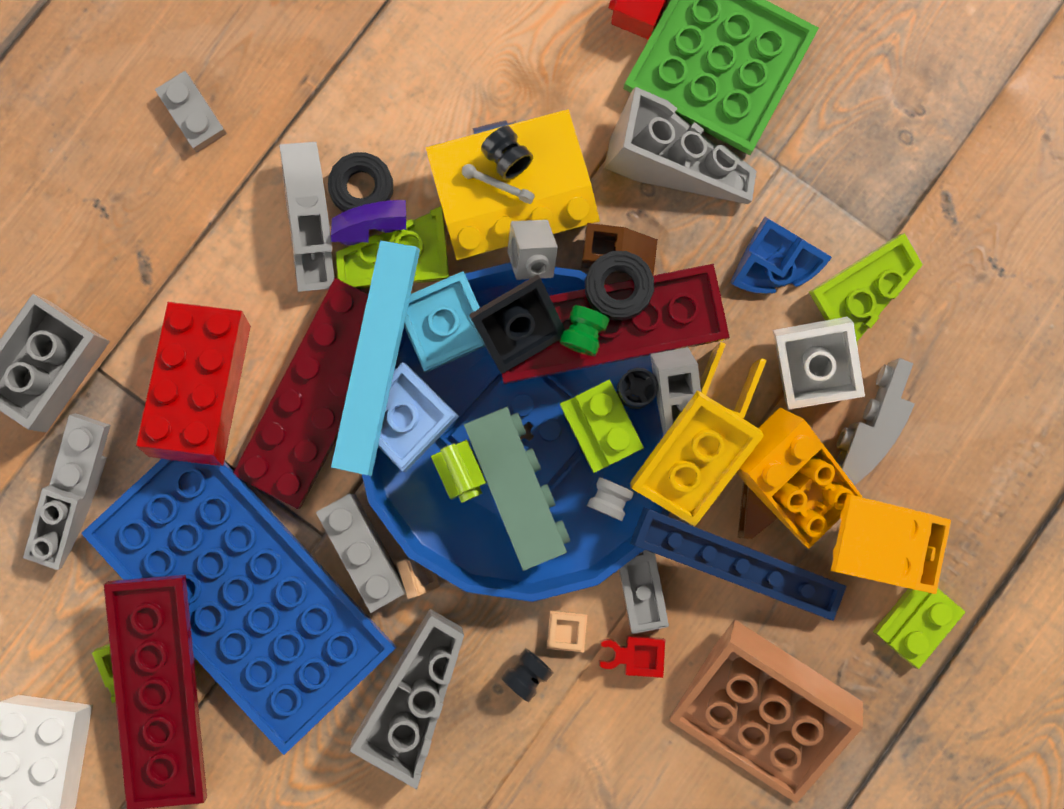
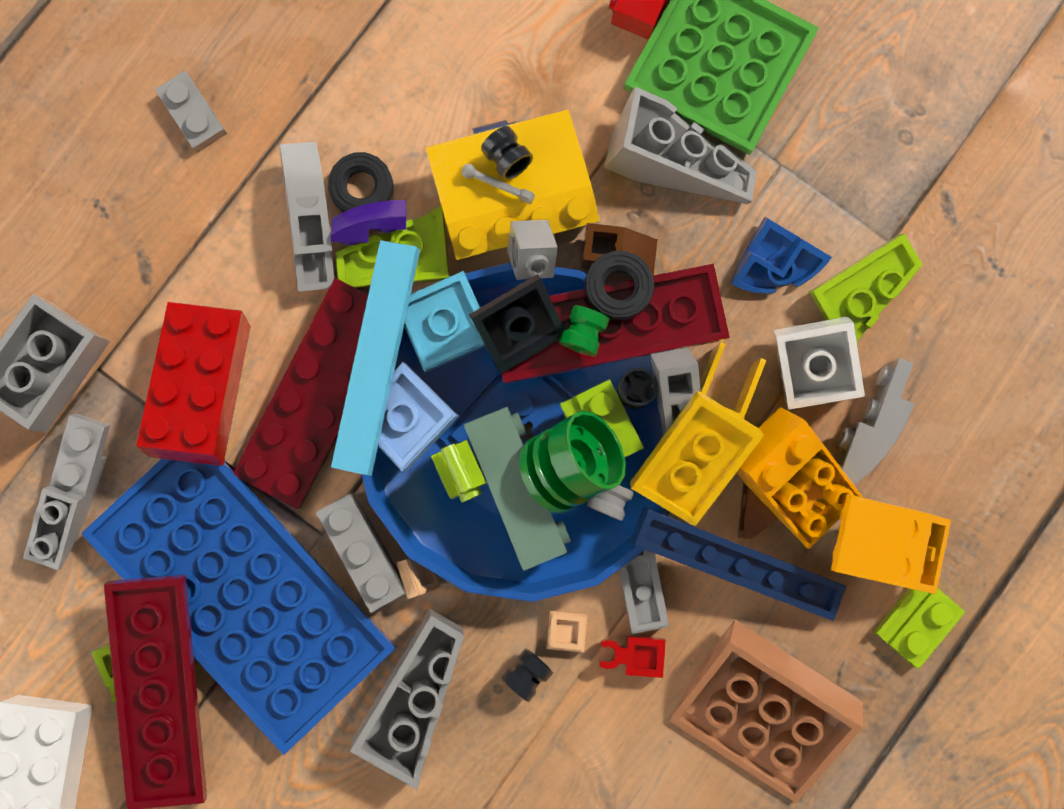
(572, 462): none -> green wheel

